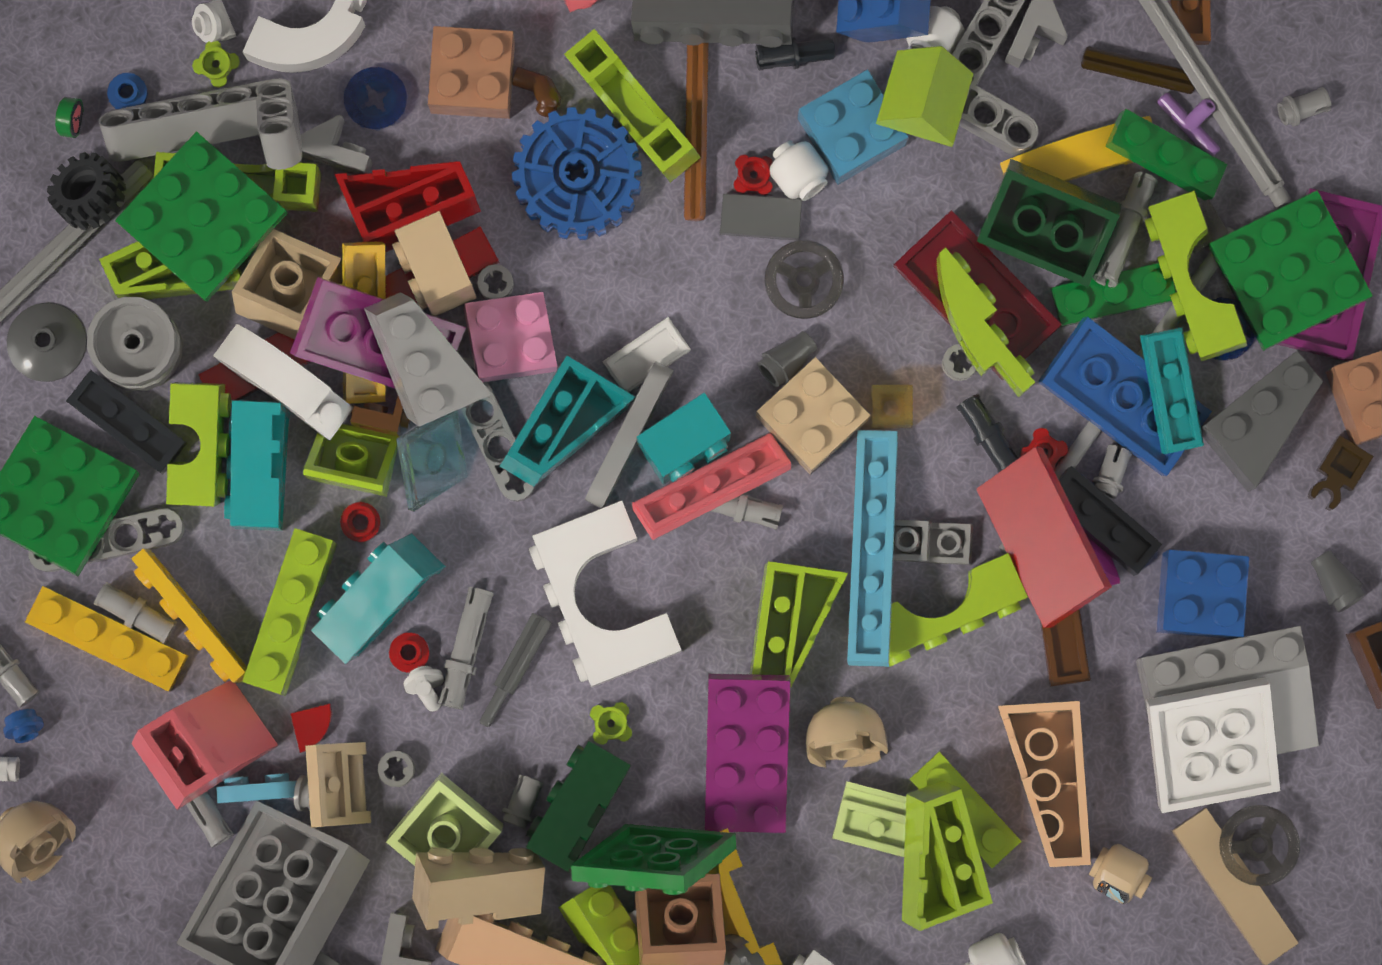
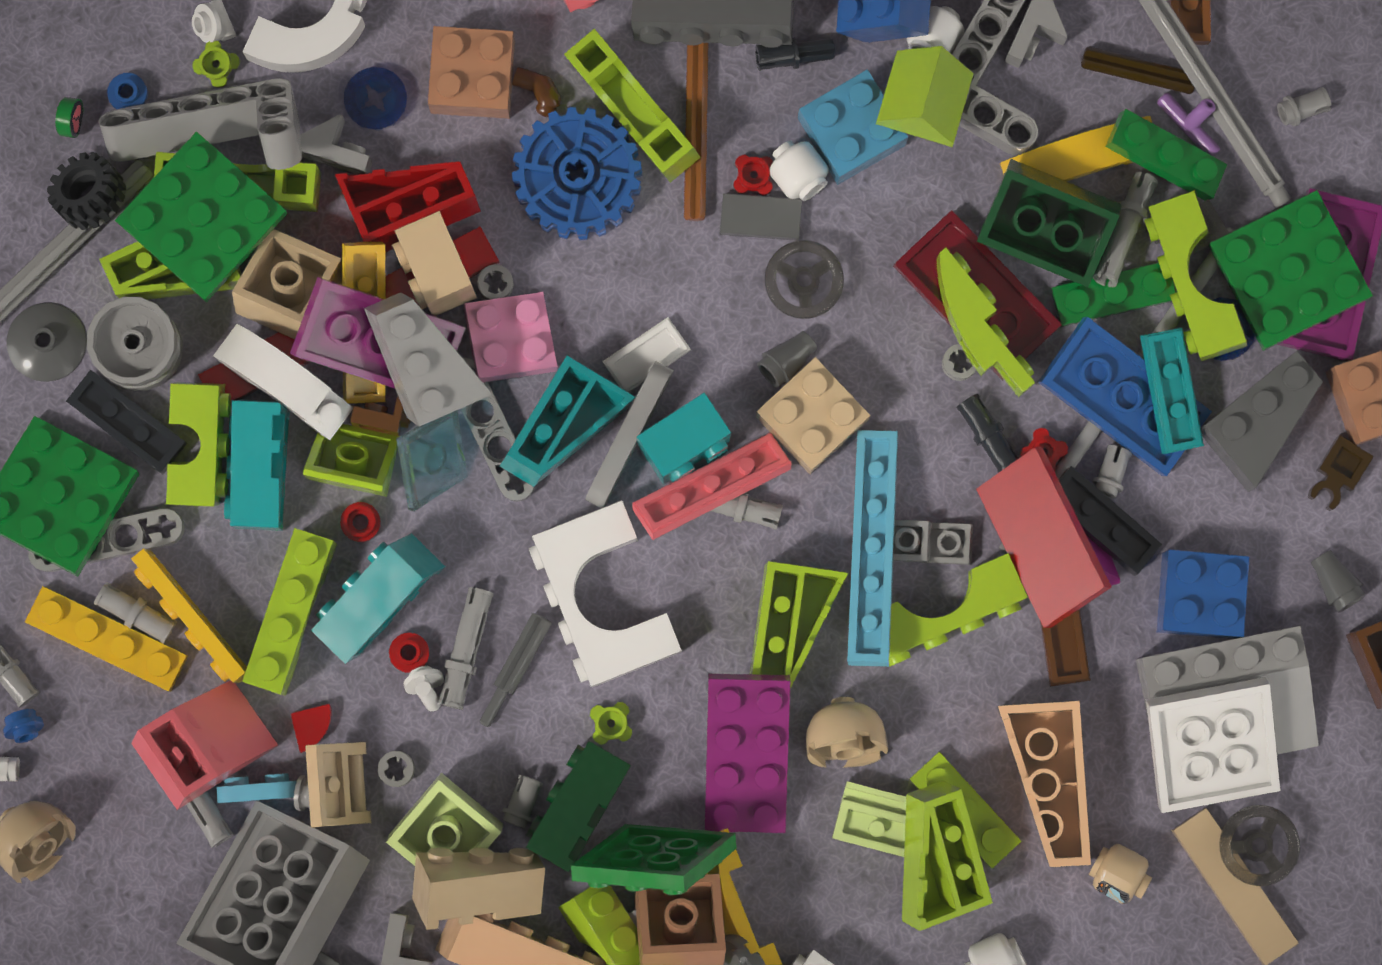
(902, 396): clear yellow plate -> none

